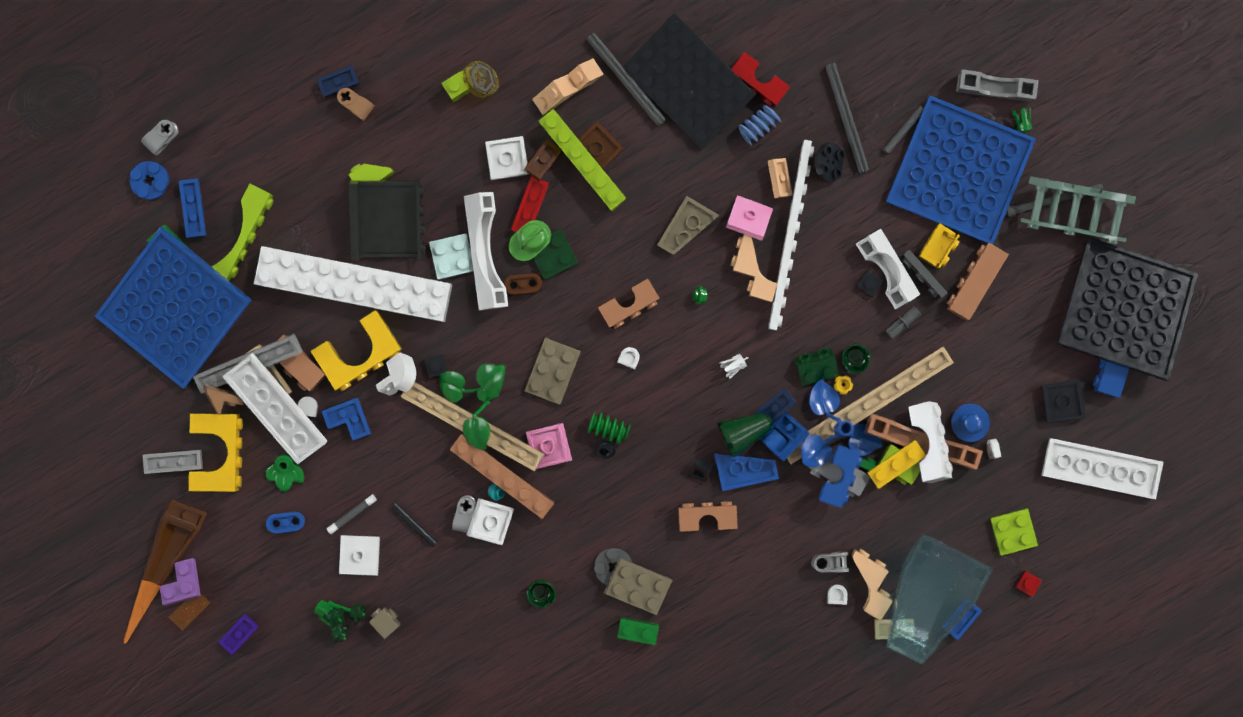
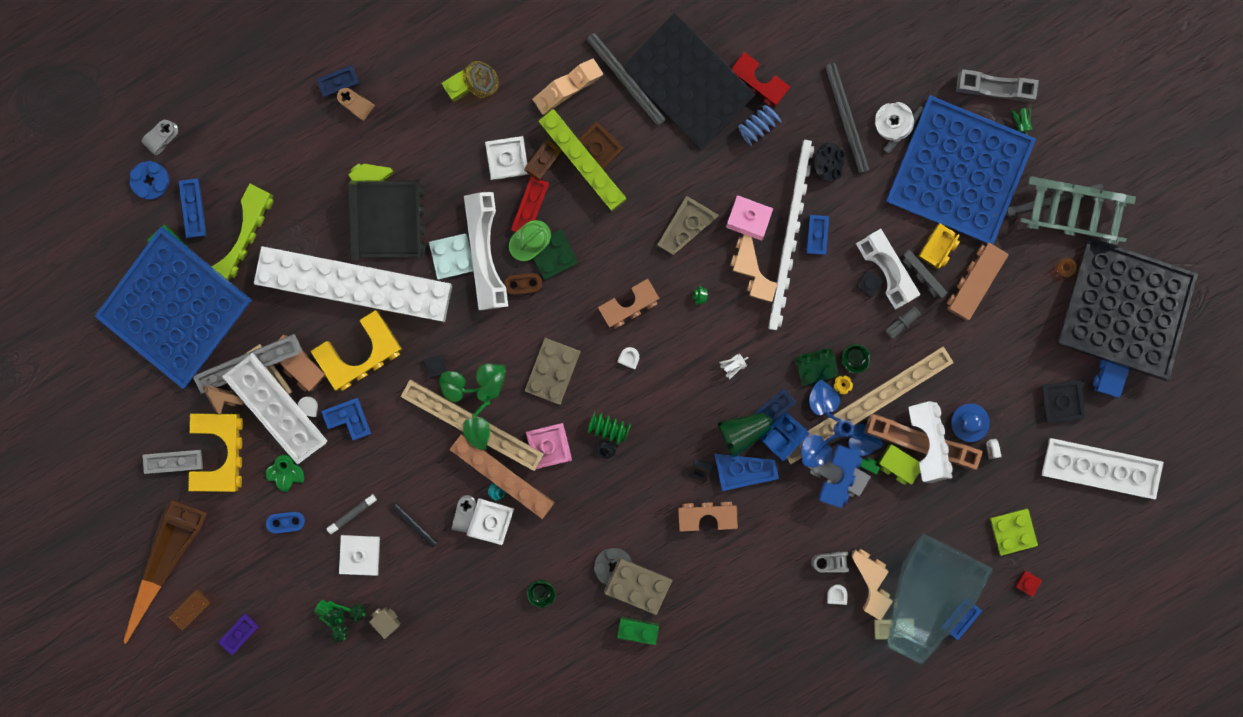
(186, 586): medium lavender plate -> none
(401, 375): white brick -> none
(780, 178): light nougat plate -> none
(817, 234): none -> blue plate
(894, 111): none -> white plate
(896, 464): yellow plate -> none
(1072, 267): none -> clear orange plate

